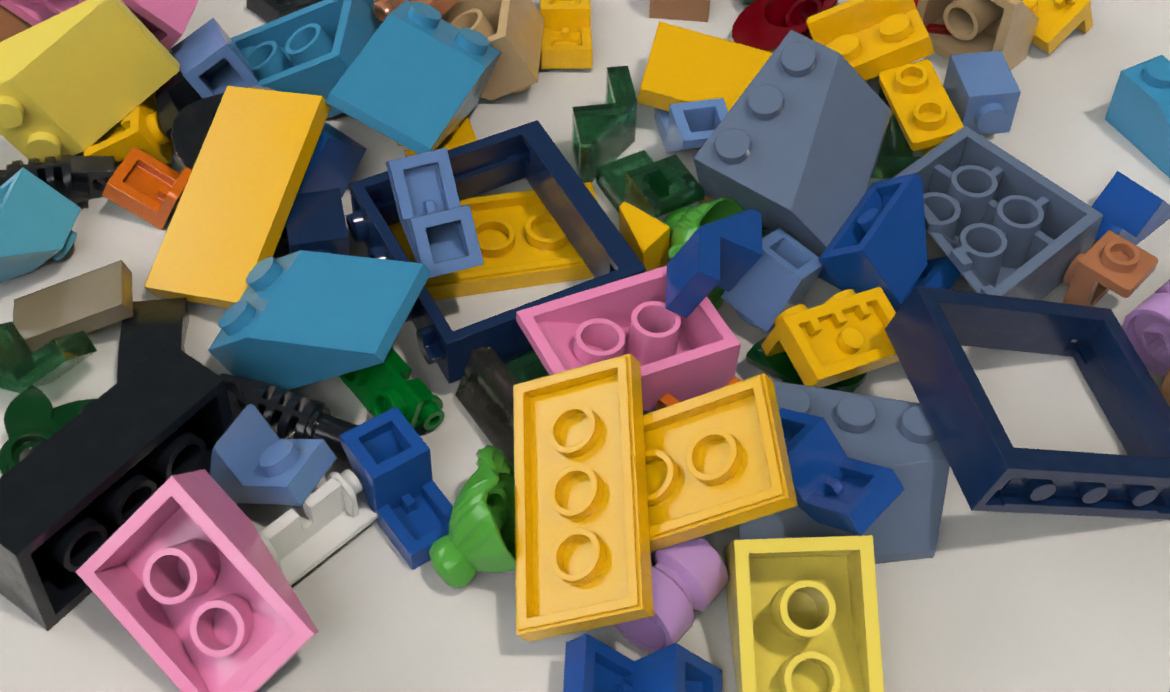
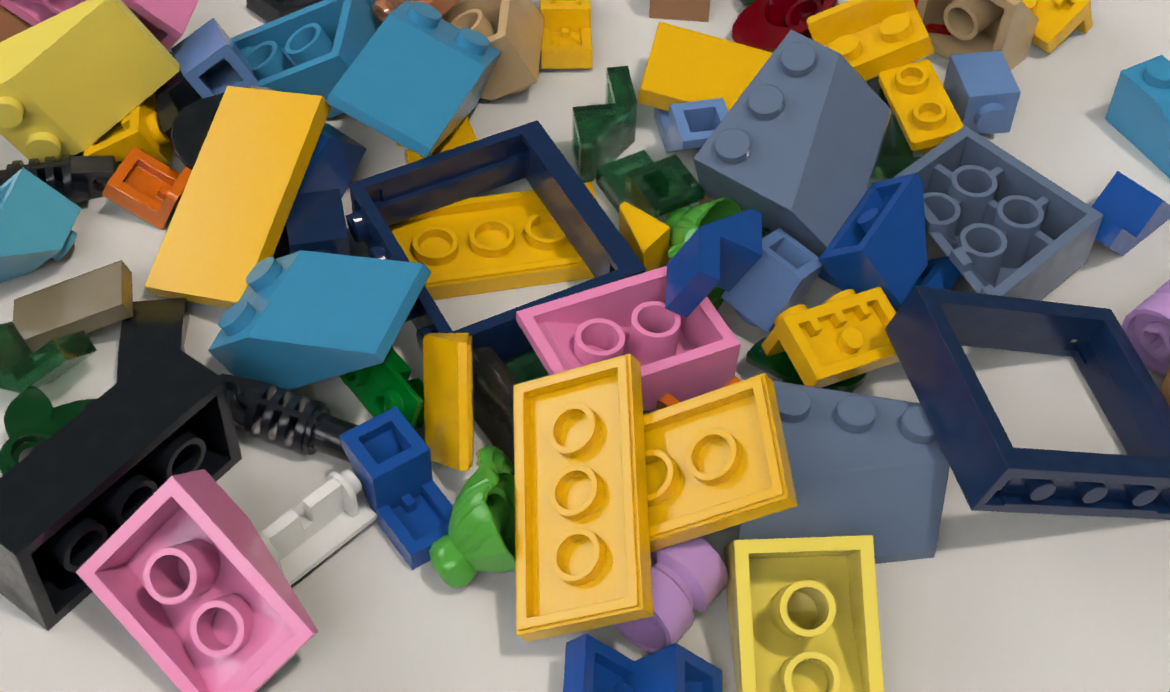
(262, 468): medium blue slope -> none
(431, 213): medium blue slope -> none
(449, 399): none -> yellow slope
(830, 484): blue slope -> none
(1107, 266): nougat bracket -> none

